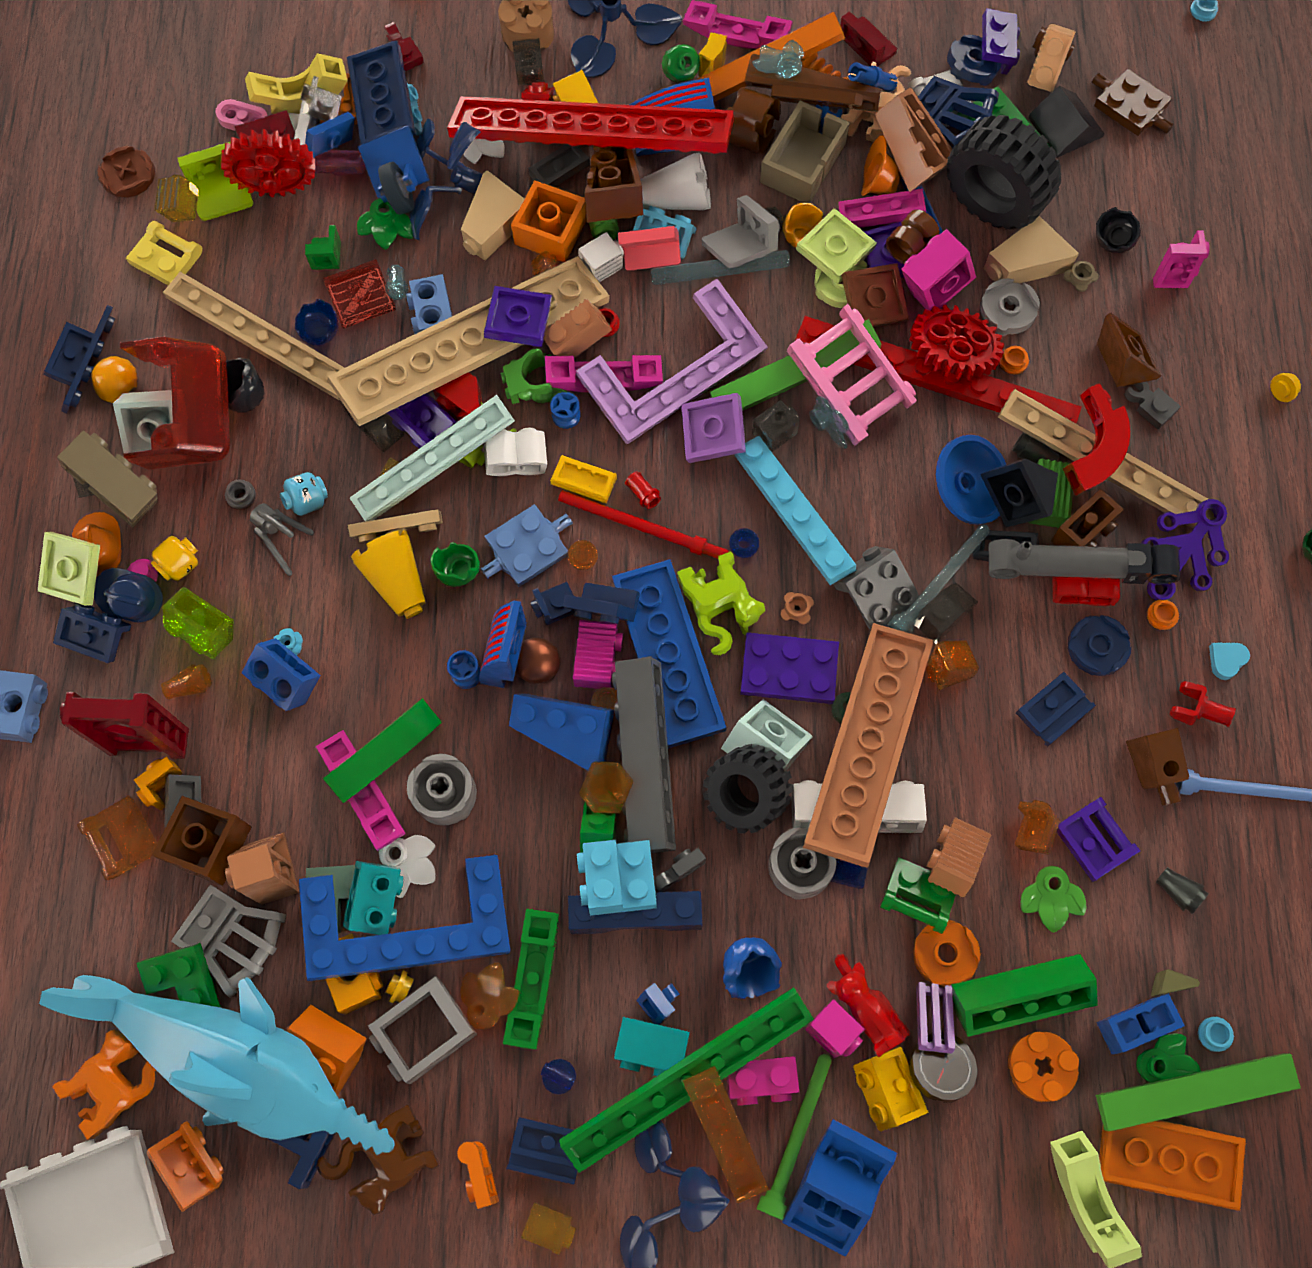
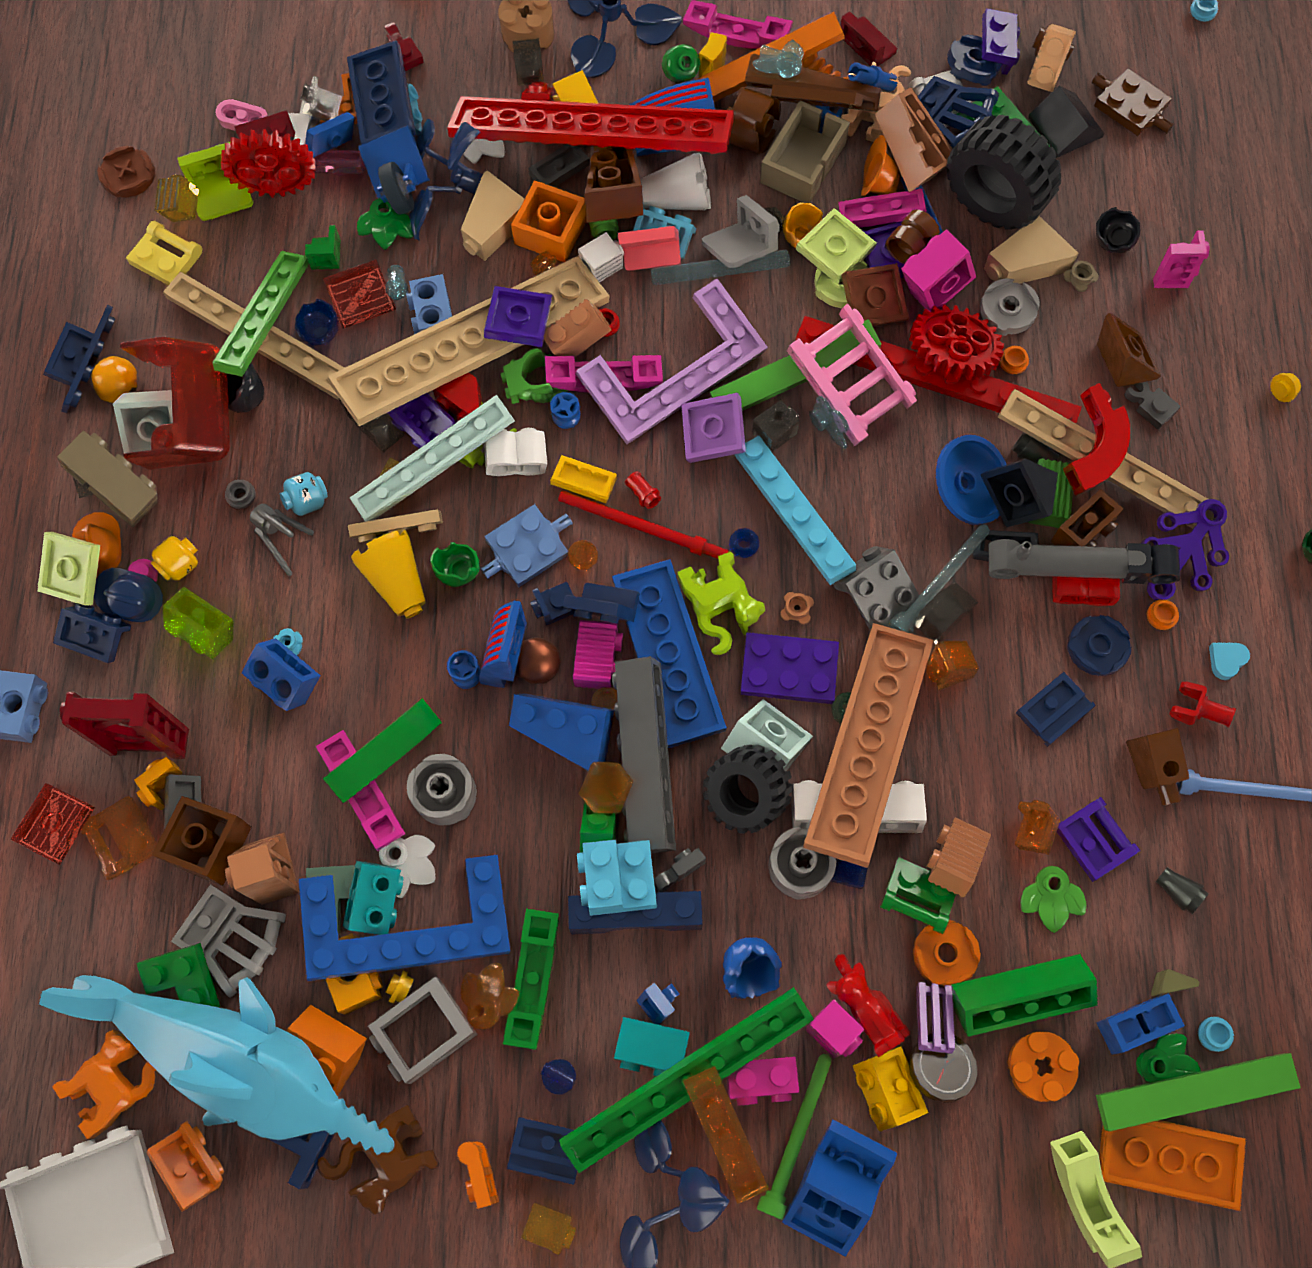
(52, 823): none -> clear red tile
(187, 682): clear orange cone -> none
(260, 314): none -> bright green tile
(285, 92): light yellow arch -> none

